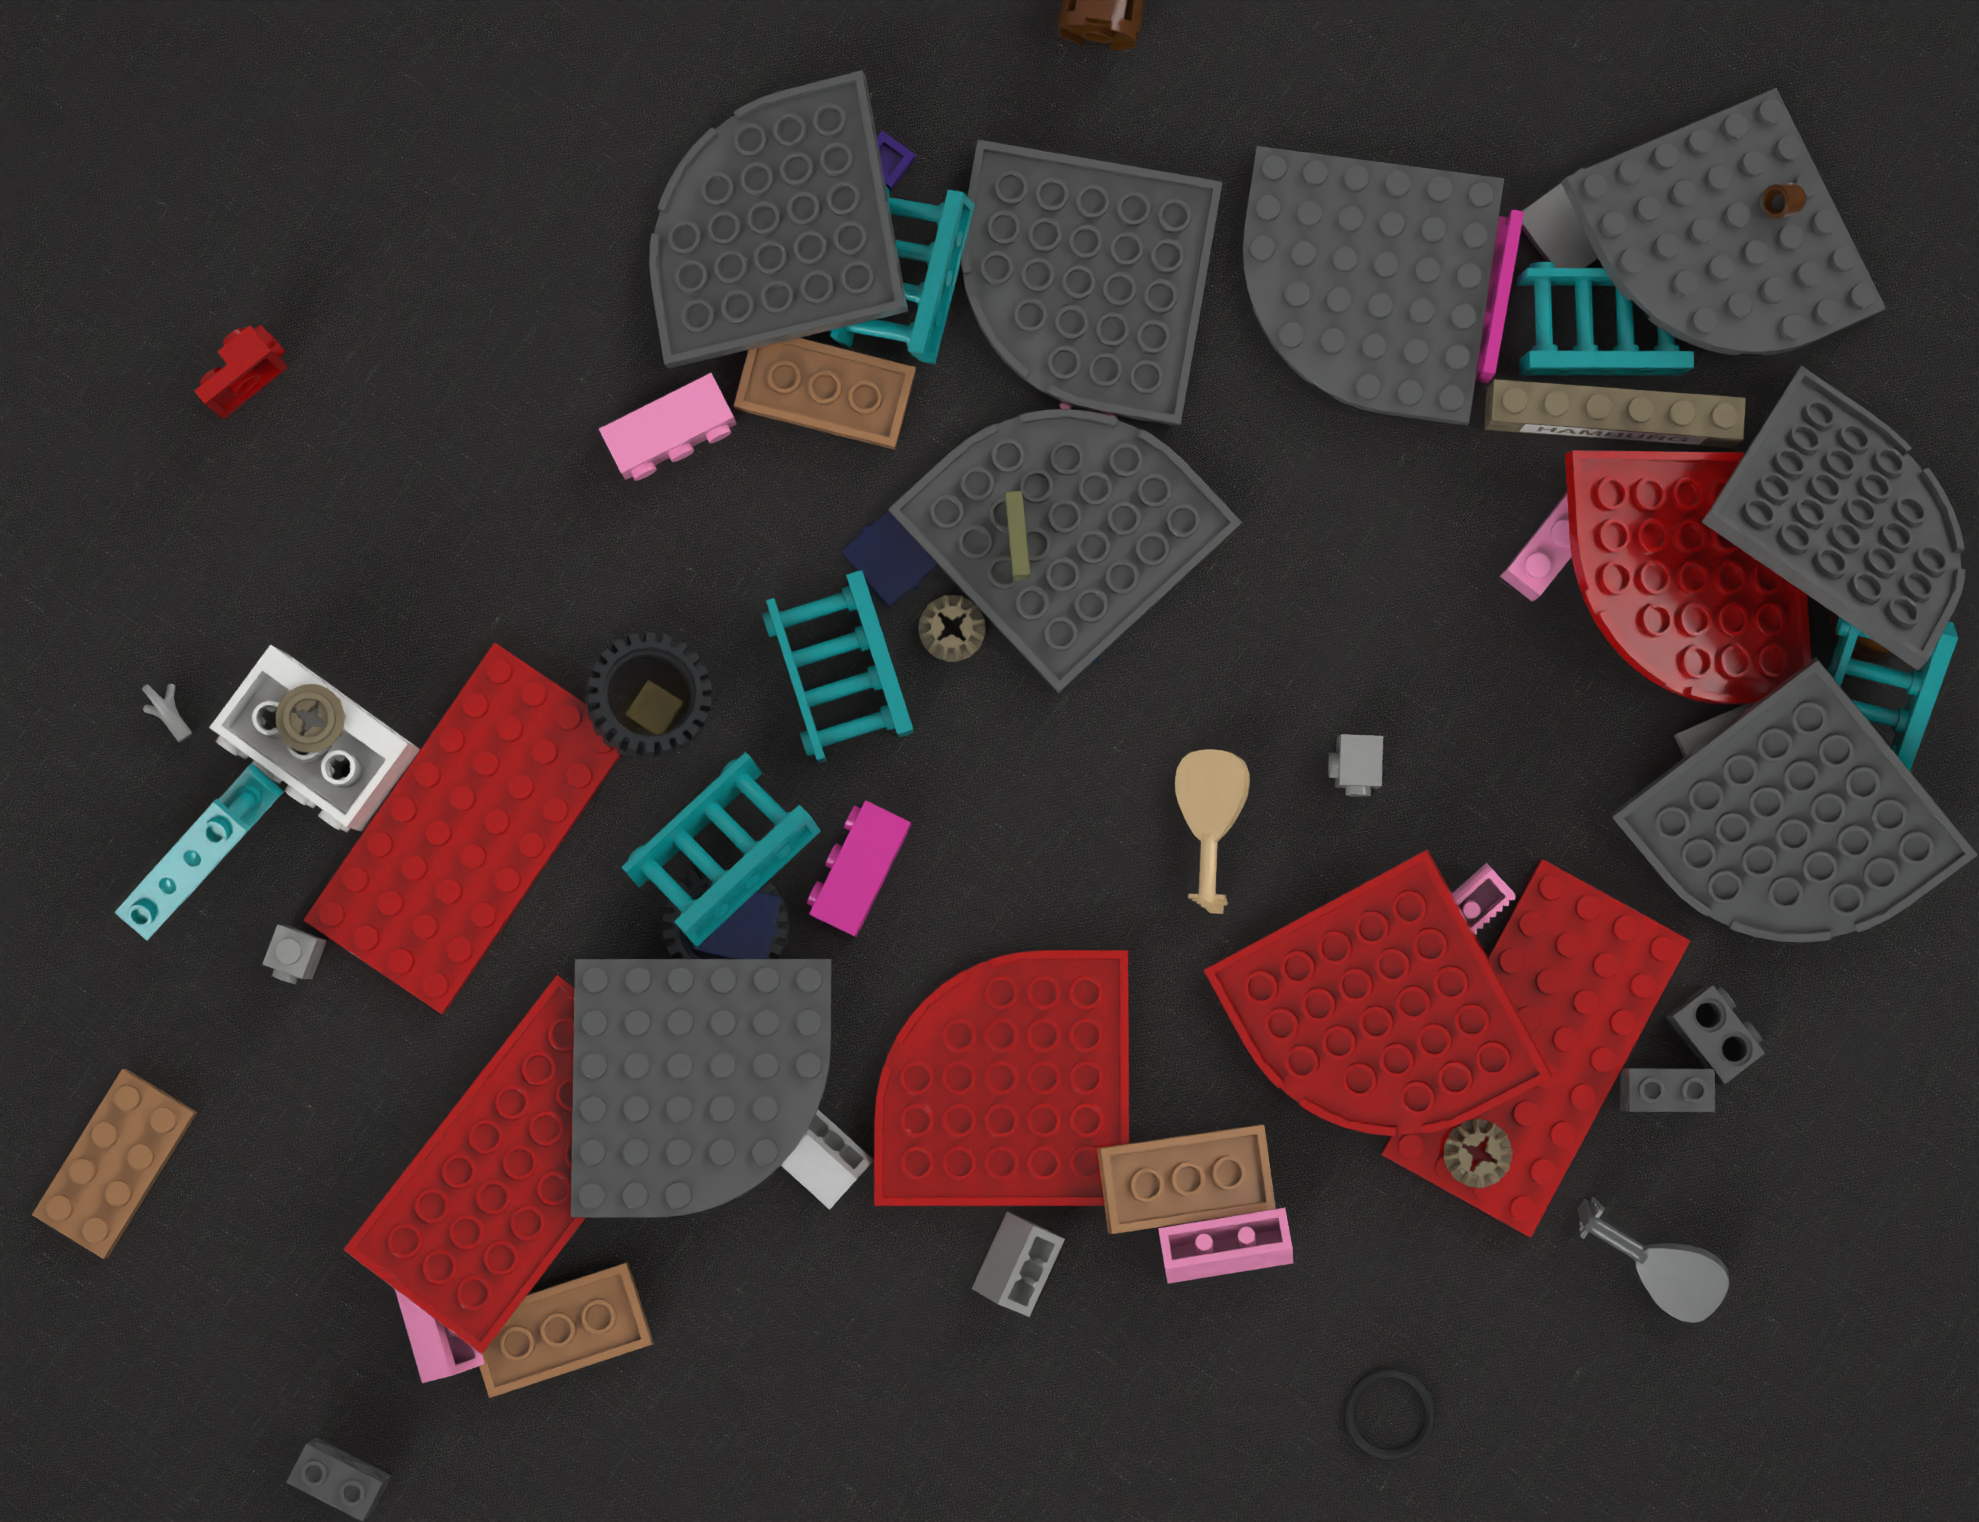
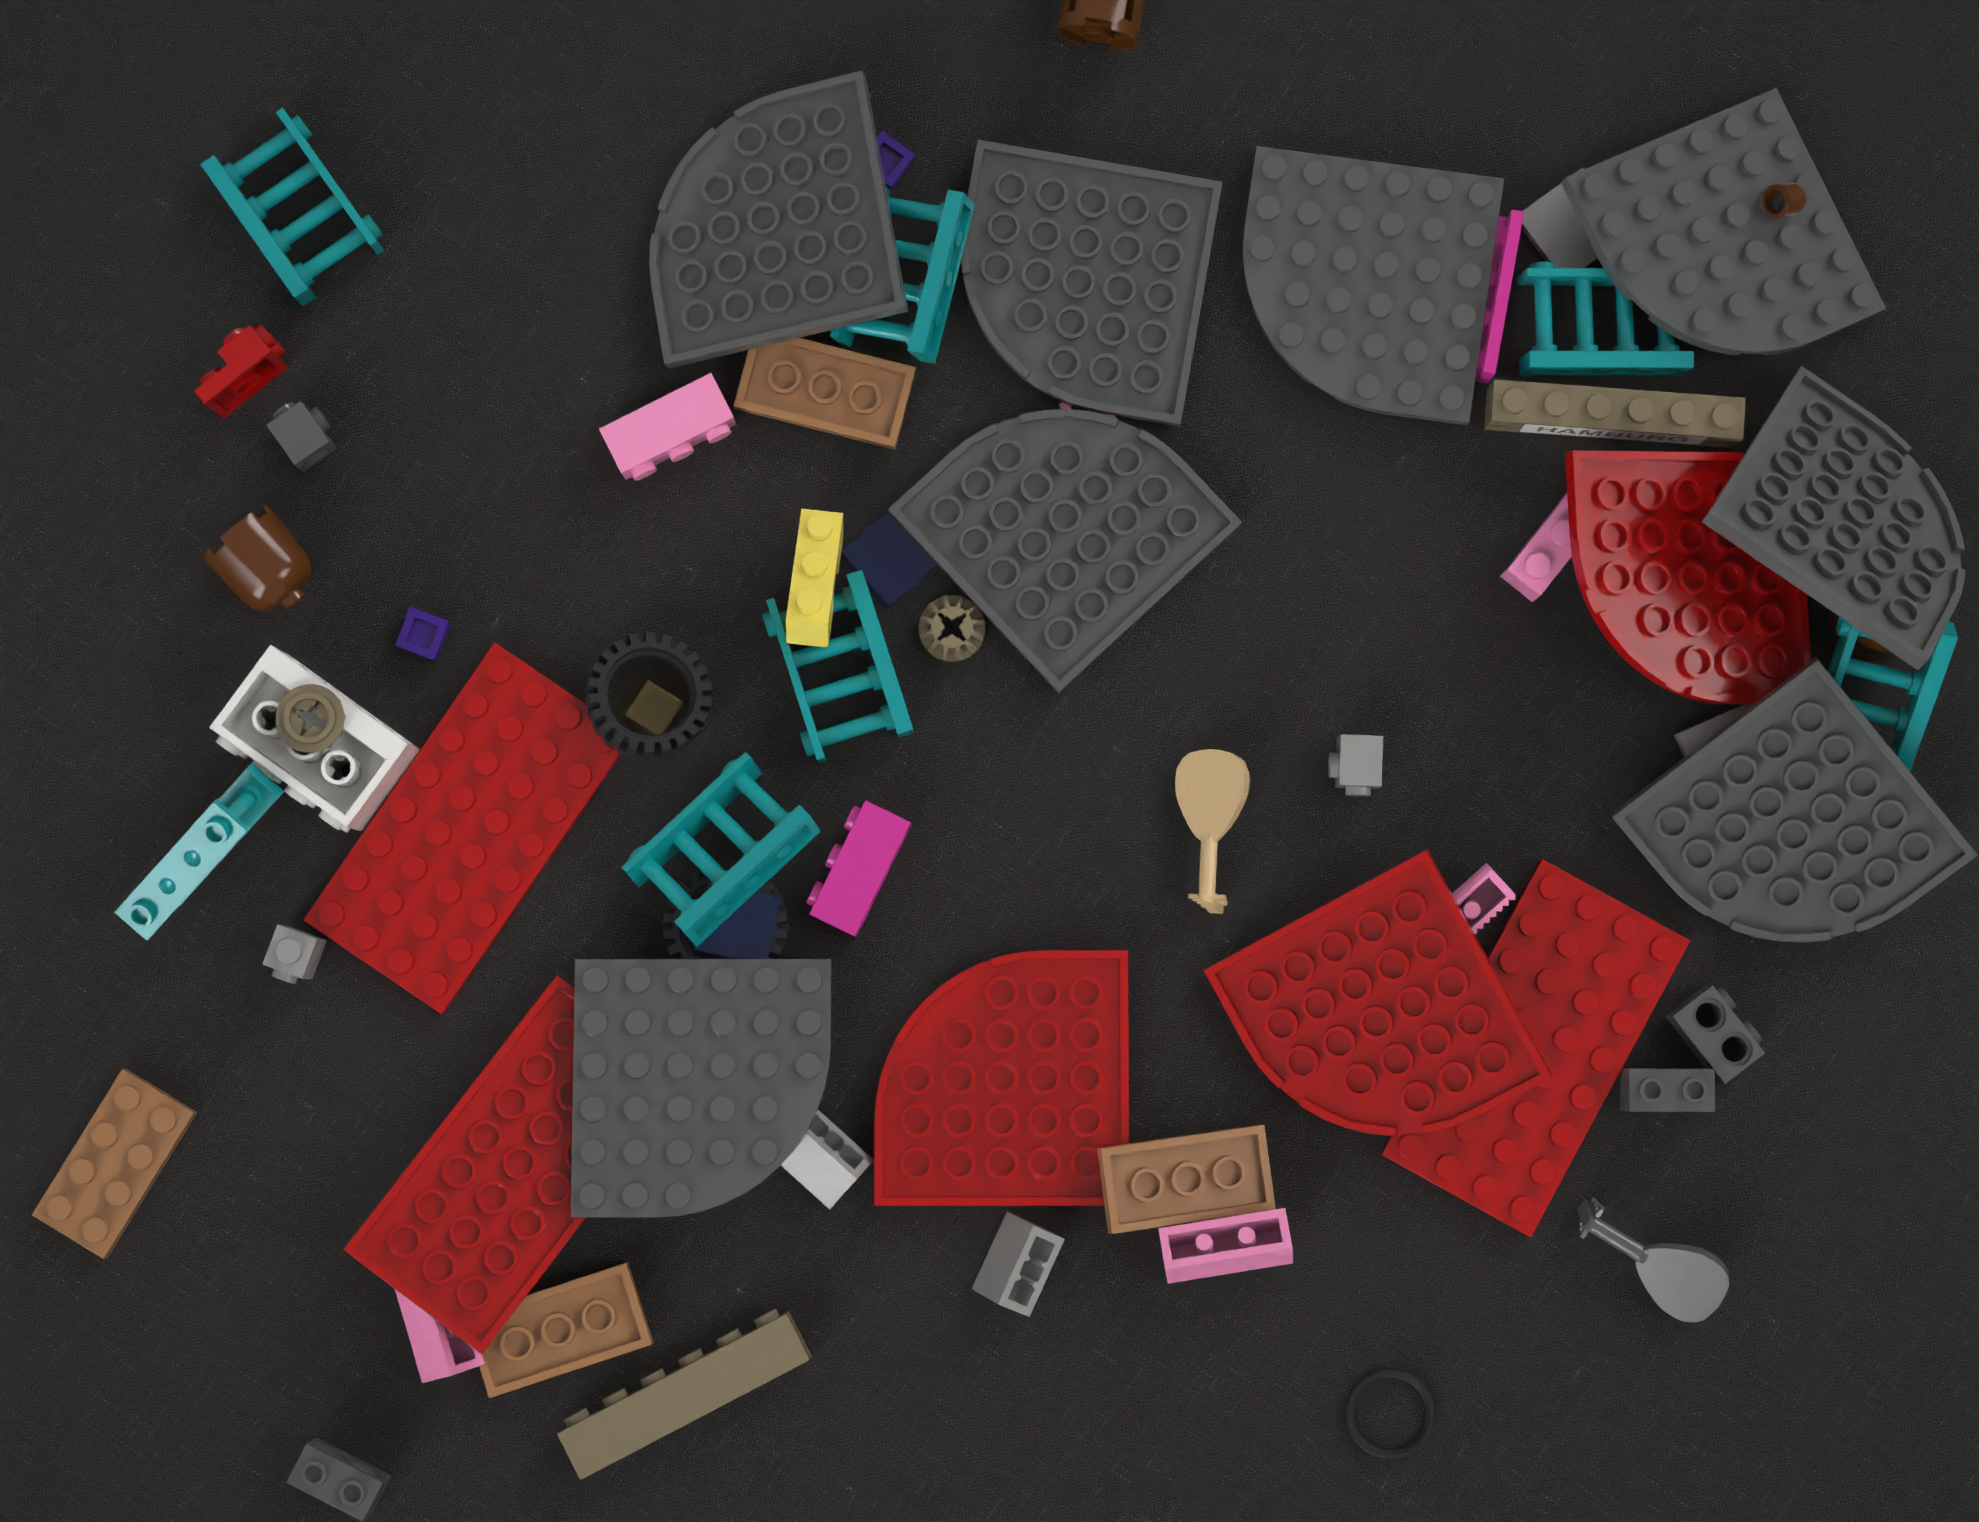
(167, 711): light grey bar -> none
(253, 210): none -> teal fence
(262, 562): none -> reddish brown cylinder
(302, 434): none -> dark grey brick
(423, 634): none -> dark purple tile
(684, 1394): none -> dark tan brick
(814, 578): none -> light yellow arch
(1017, 536): olive tile -> none
(1459, 1161): dark tan gear -> none

